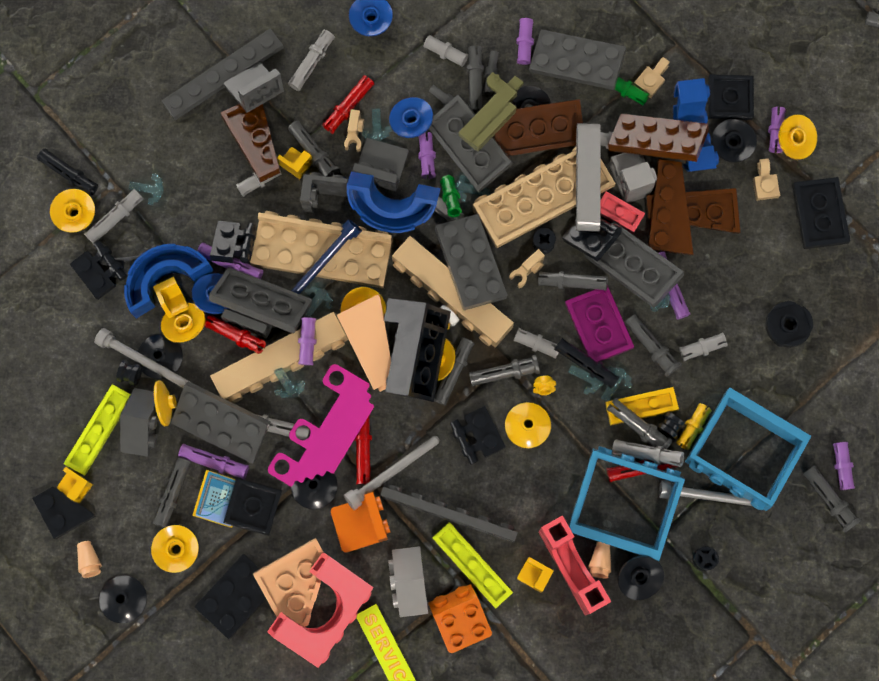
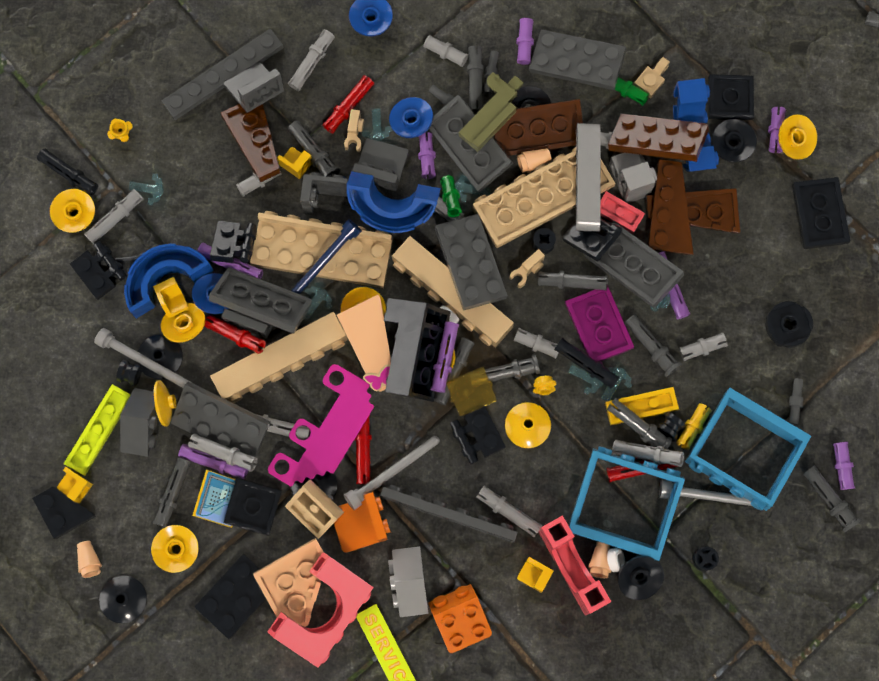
(117, 124): none -> yellow plate
(230, 455): none -> light grey pin
(291, 390): clear light blue piece -> none
(307, 341): medium lavender pin -> none
(314, 509): none -> tan brick
(377, 381): none -> dark pink sticker
(439, 384): none -> medium lavender pin
(471, 391): none -> clear yellow piece
(472, 565): neon yellow tile -> none
(506, 509): none -> light grey pin
(531, 159): none -> light nougat cone
(615, 559): none -> white tile
(765, 185): tan plate -> none
(796, 401): none -> dark grey bar

